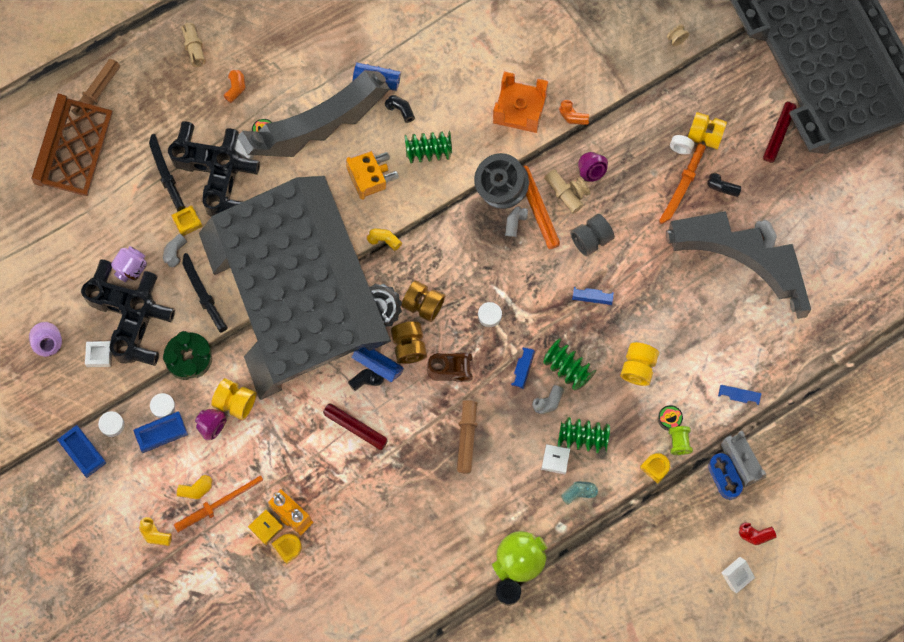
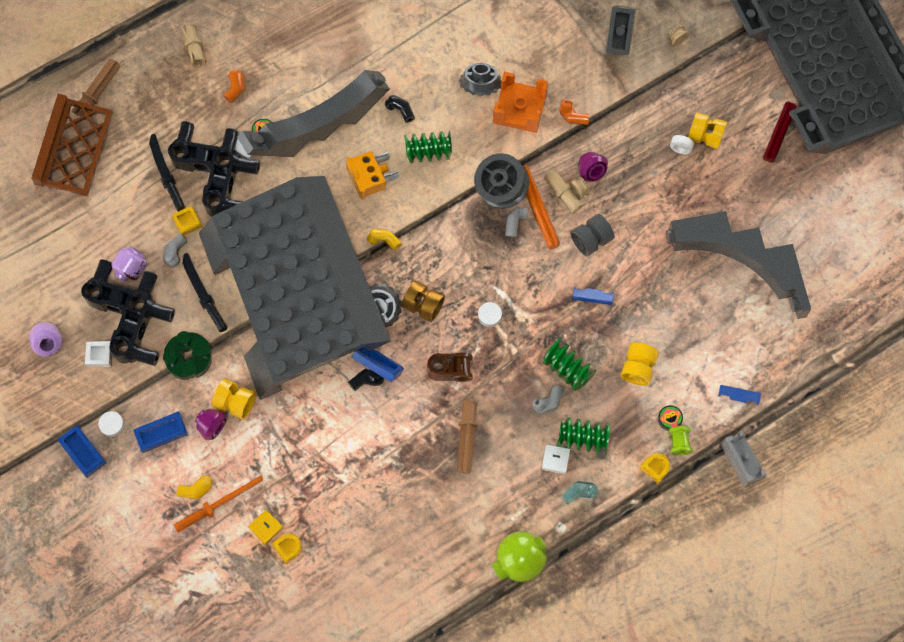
(151, 534): yellow arm -> none
(162, 405): white tile -> none
(290, 512): light orange piece -> none
(355, 426): dark red axle -> none
(392, 76): blue axle -> none
(408, 341): pearl gold wheel -> none
(480, 79): none -> dark grey piece
(508, 592): black tile -> none
(523, 367): blue piece -> none
(621, 29): none -> dark grey hinge
(687, 176): orange sword -> none
(722, 186): black arm -> none
(730, 474): blue beam -> none
(738, 575): white plate -> none
(754, 536): red arm -> none
(768, 233): light grey arm -> none

